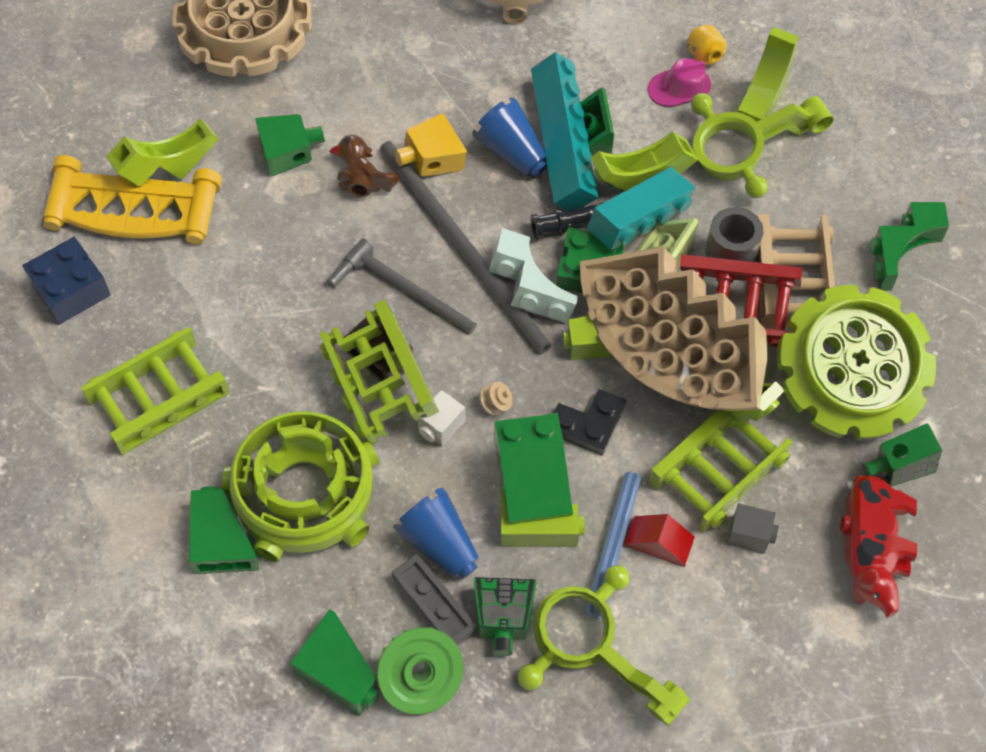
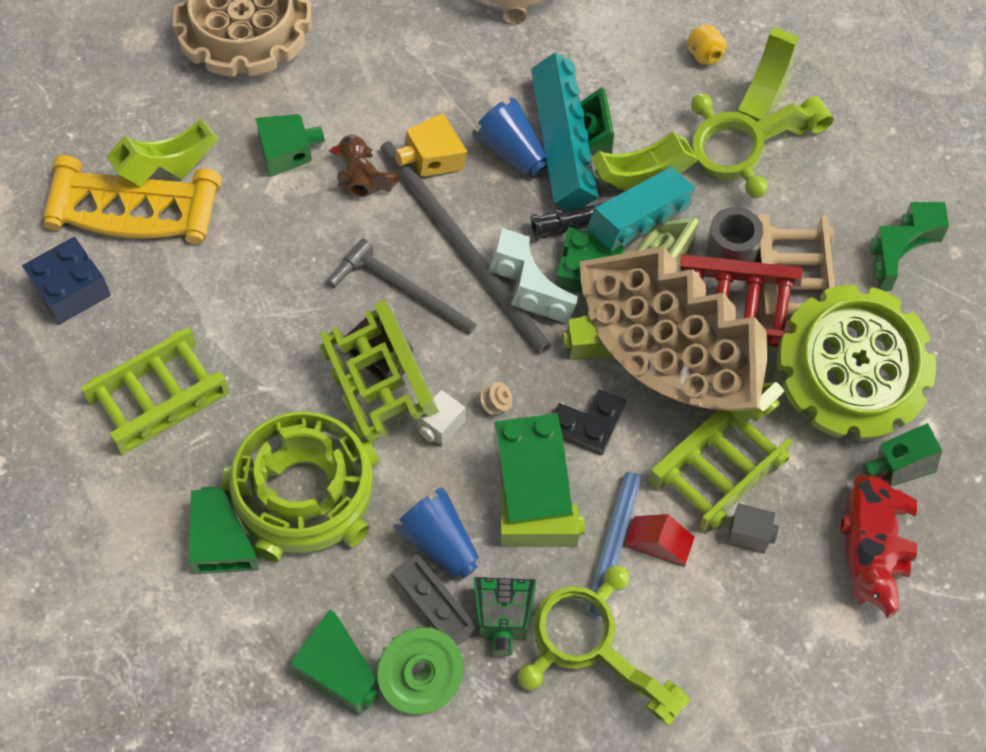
(679, 83): dark pink piece -> none

